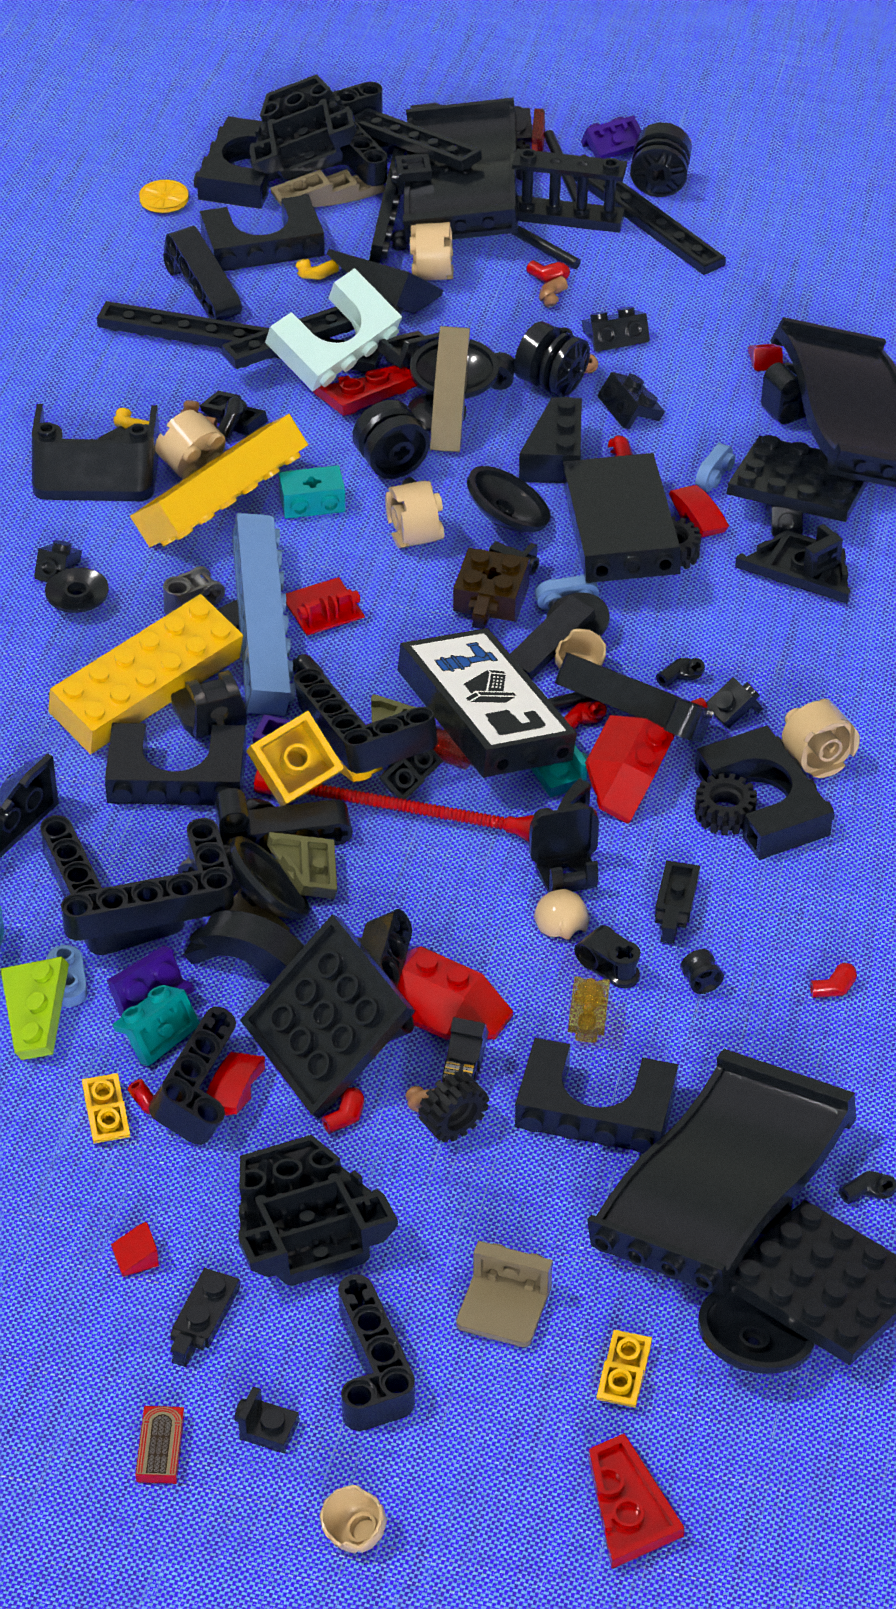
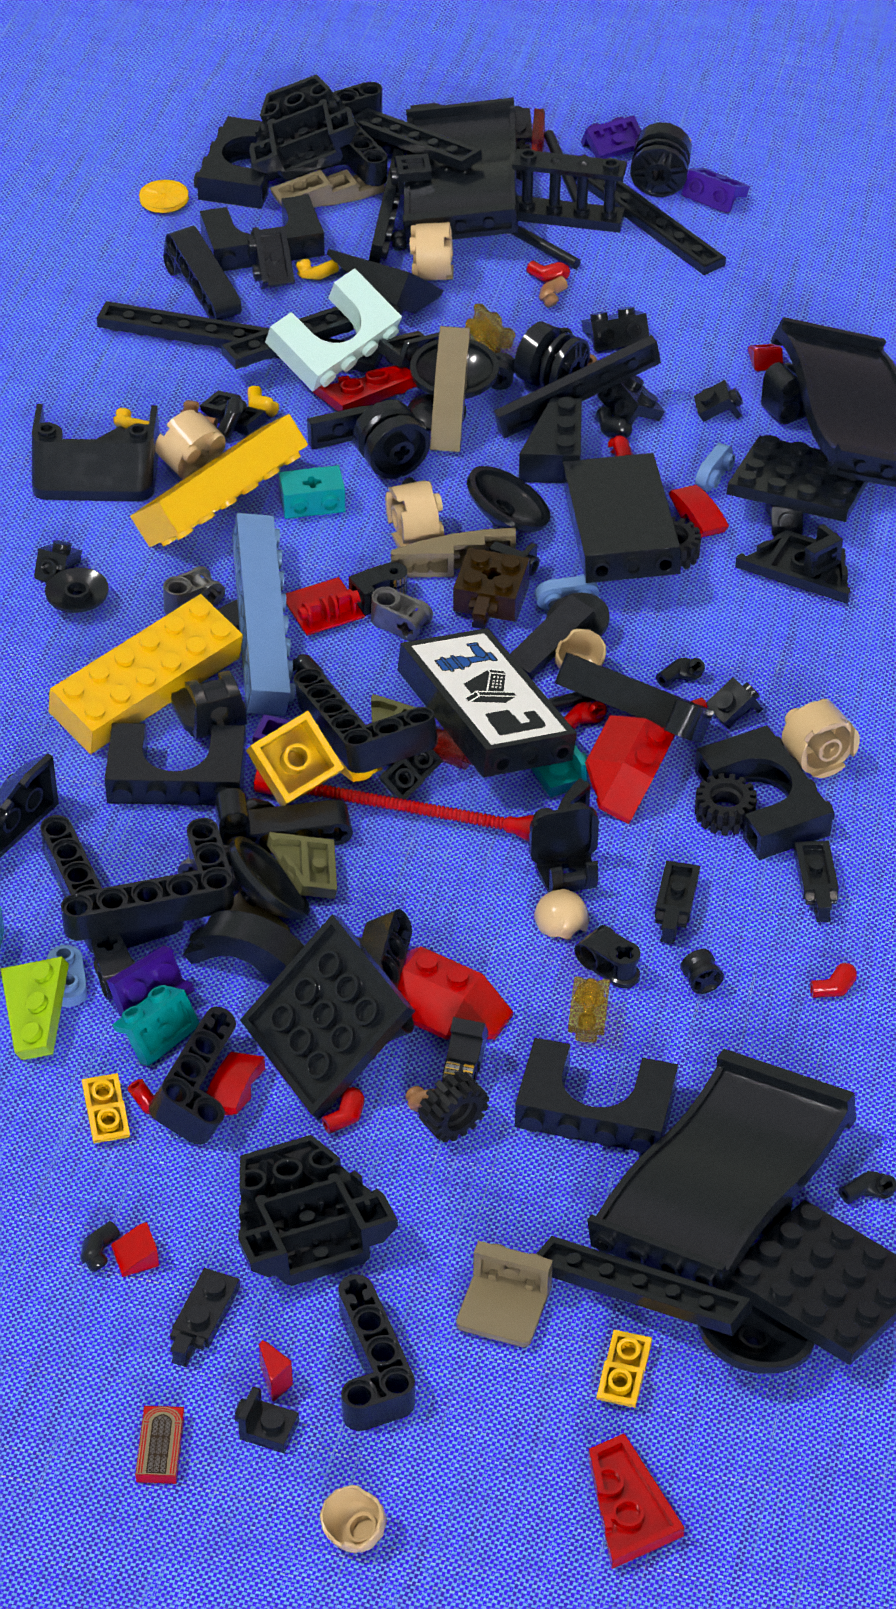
(95, 1243): none -> black arm
(110, 959): none -> black piece
(261, 402): none -> yellow arm
(271, 256): none -> black bracket
(275, 1370): none -> red slope
(333, 427): none -> black hinge
(385, 575): none -> black leg
(397, 613): none -> flat silver piece
(445, 553): none -> dark tan slope
(487, 329): none -> clear yellow hips
(579, 384): none -> black plate
(611, 425): none -> black arm
(646, 1286): none -> black plate
(713, 189): none -> dark purple bracket
(717, 400): none -> black bracket
(817, 877): none -> black hinge

